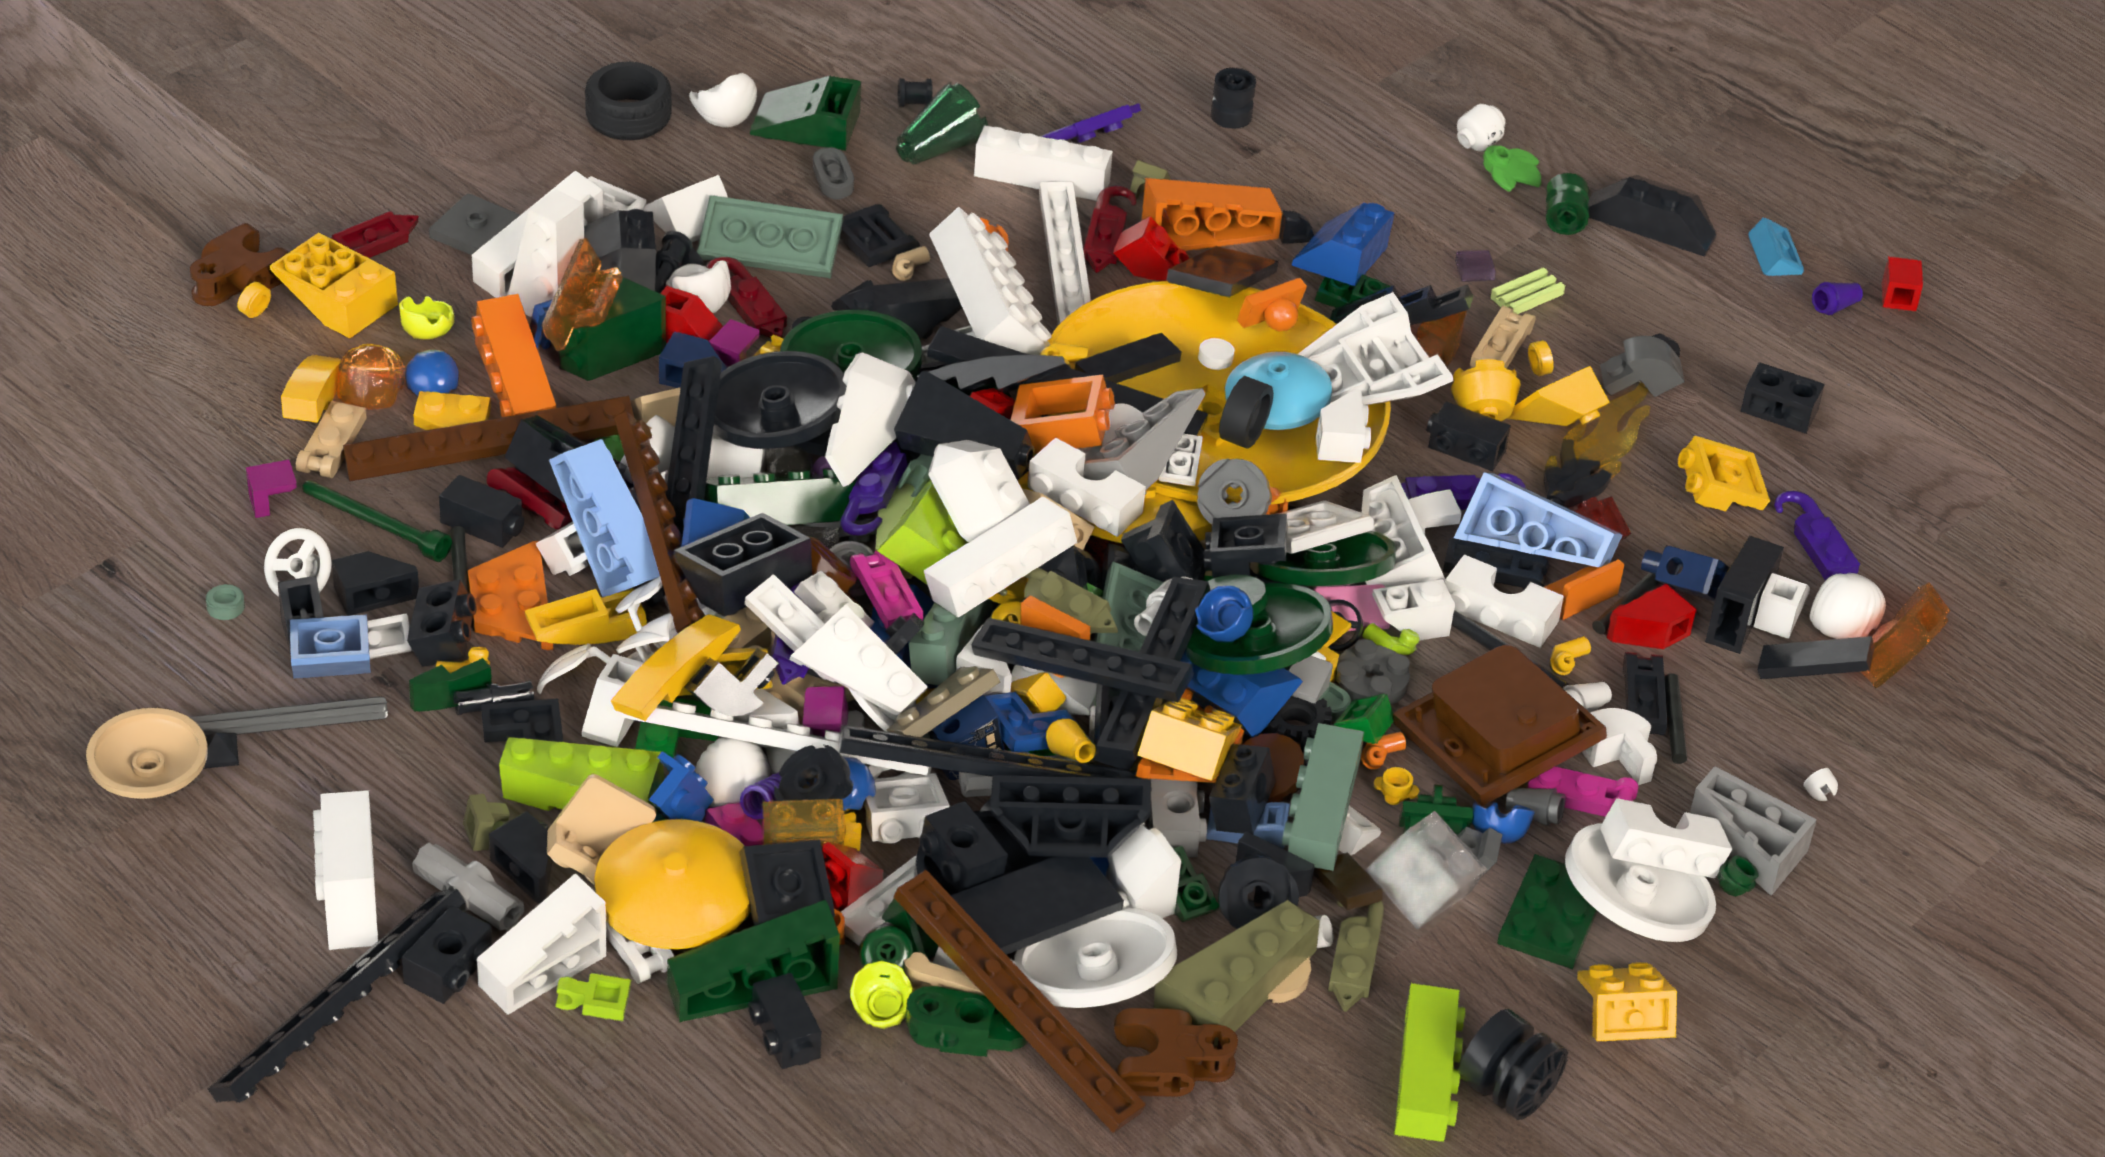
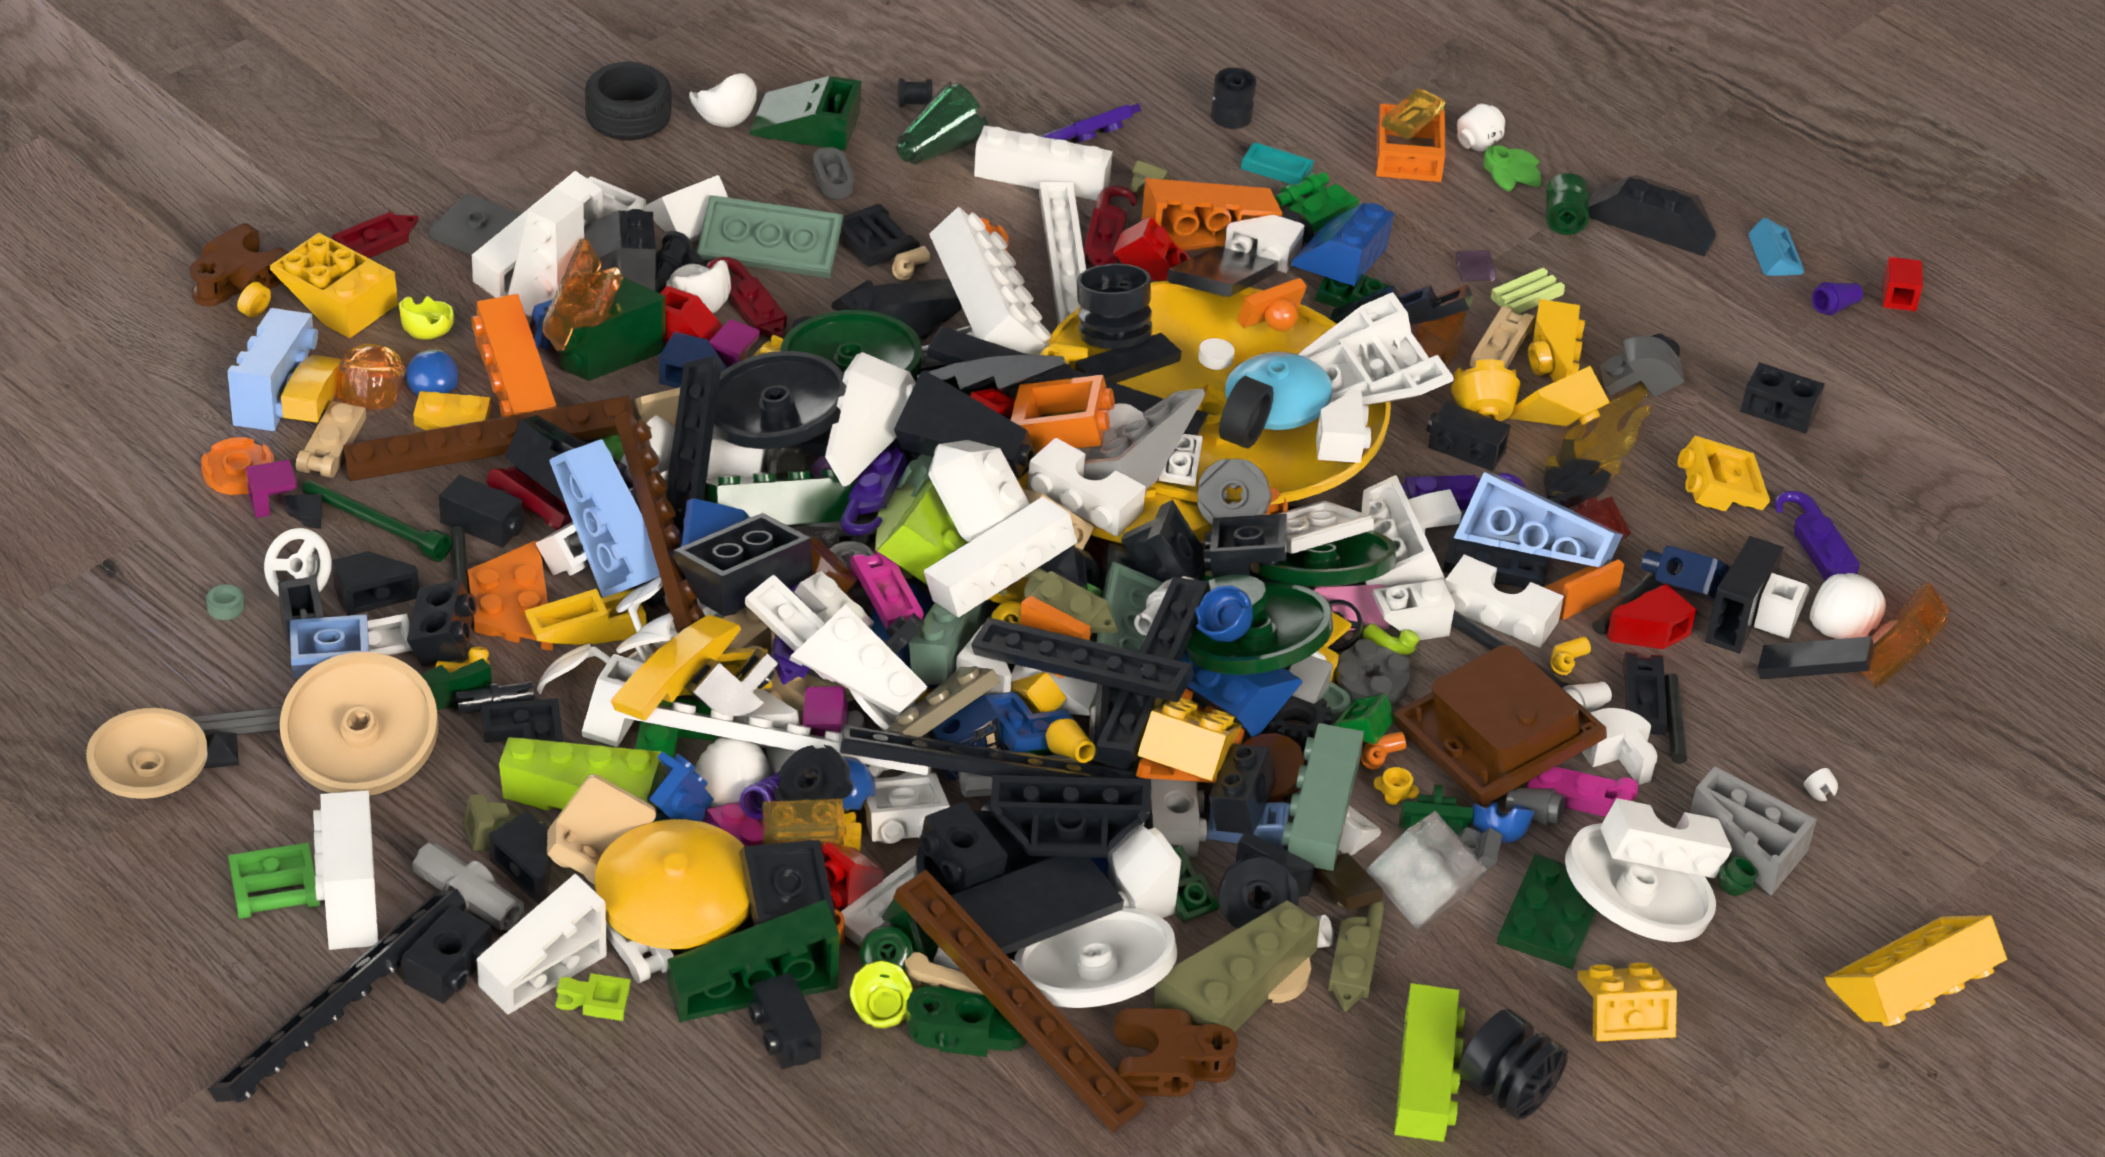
(227, 462): none -> orange tile
(266, 367): none -> light blue wedge
(272, 870): none -> bright green plate
(305, 508): none -> black tile
(359, 723): none -> tan dish
(1114, 306): none -> black wheel
(1267, 237): none -> white slope
(1276, 164): none -> teal tile
(1323, 201): none -> green plate
(1409, 160): none -> orange window
(1413, 113): none -> clear yellow tile
(1560, 327): none -> yellow slope
(1919, 968): none -> yellow slope

